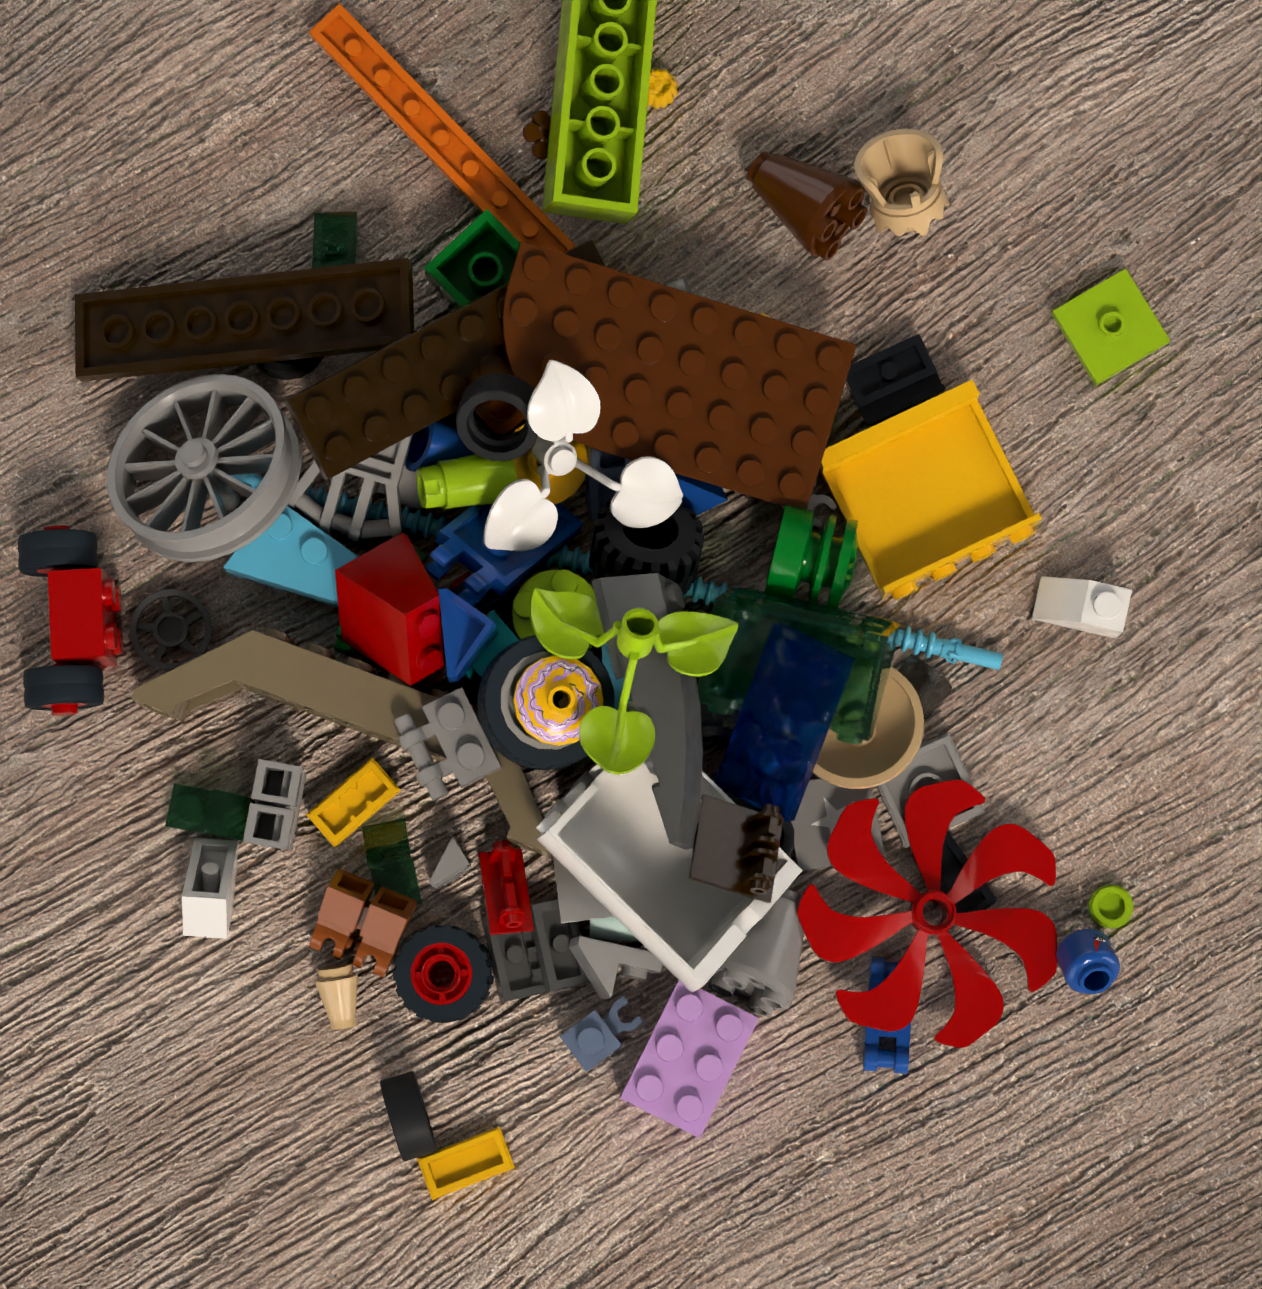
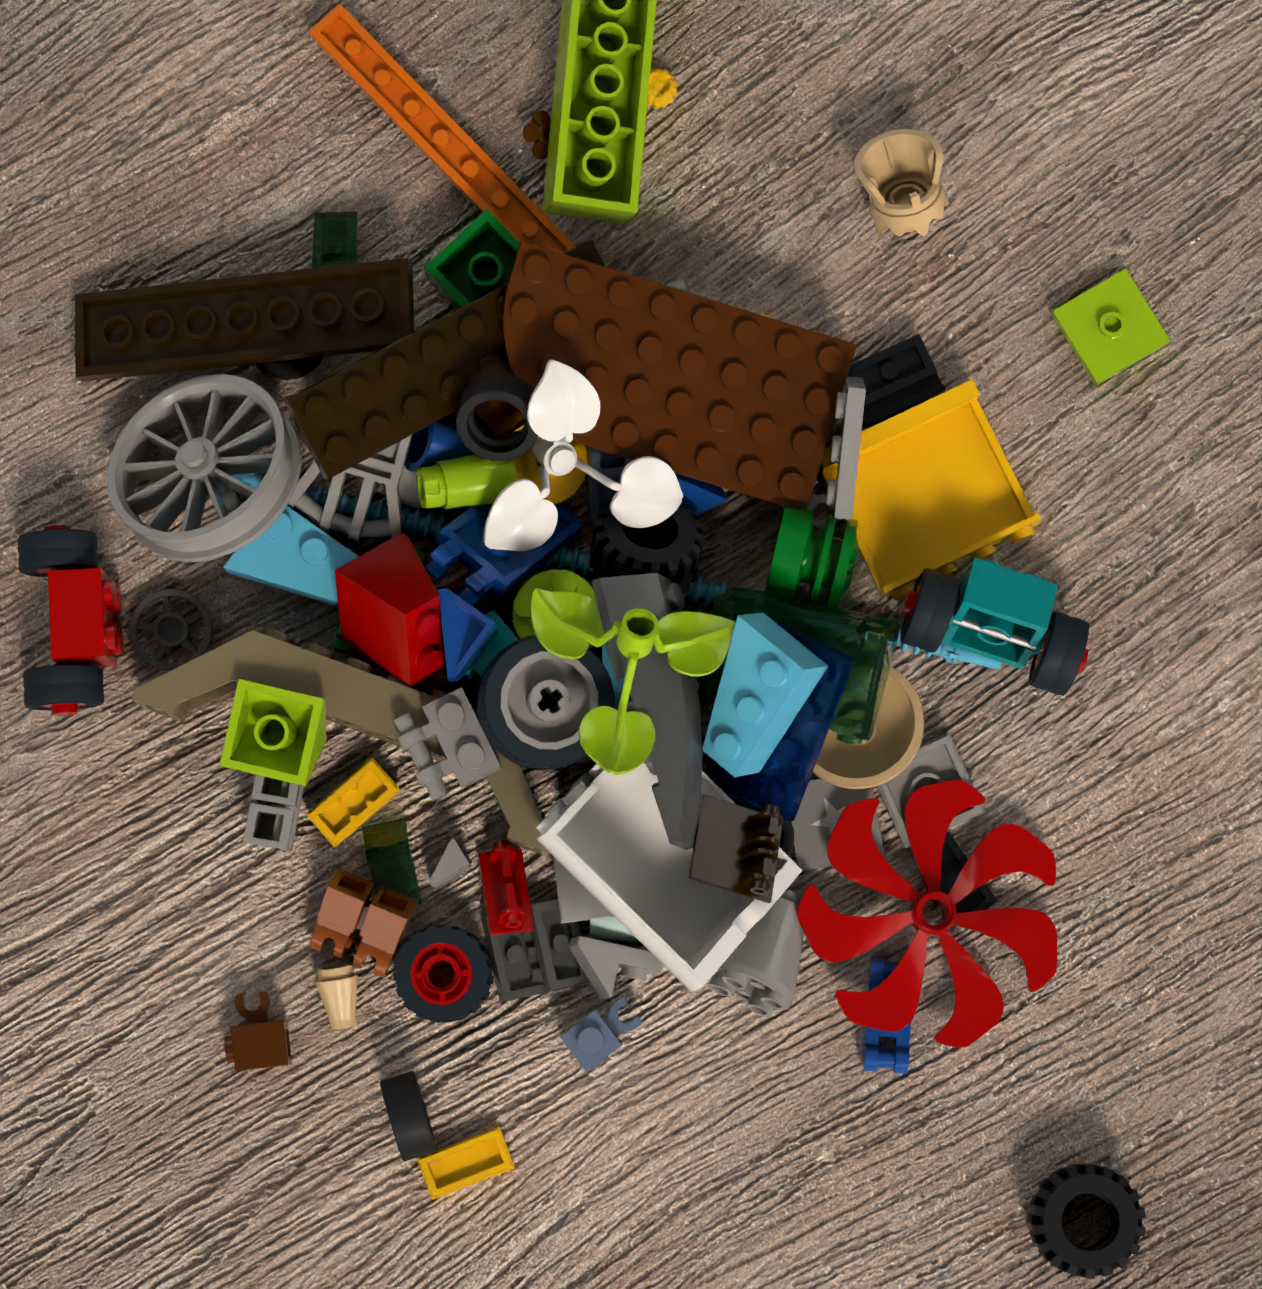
(208, 812): clear green slope -> none
(210, 888): white slope -> none
(259, 1042): none -> reddish brown brick
(274, 732): none -> lime slope
(535, 699): dish -> none
(689, 1058): lavender brick -> none
(758, 694): none -> medium azure wedge
(809, 201): reddish brown cone -> none
(846, 448): none -> light grey wing
(928, 683): clear smoke slope -> none
(1000, 618): none -> brick
(1082, 605): white slope -> none
(1088, 961): blue head -> none
(1110, 906): lime tile -> none
(1125, 1220): none -> black tyre

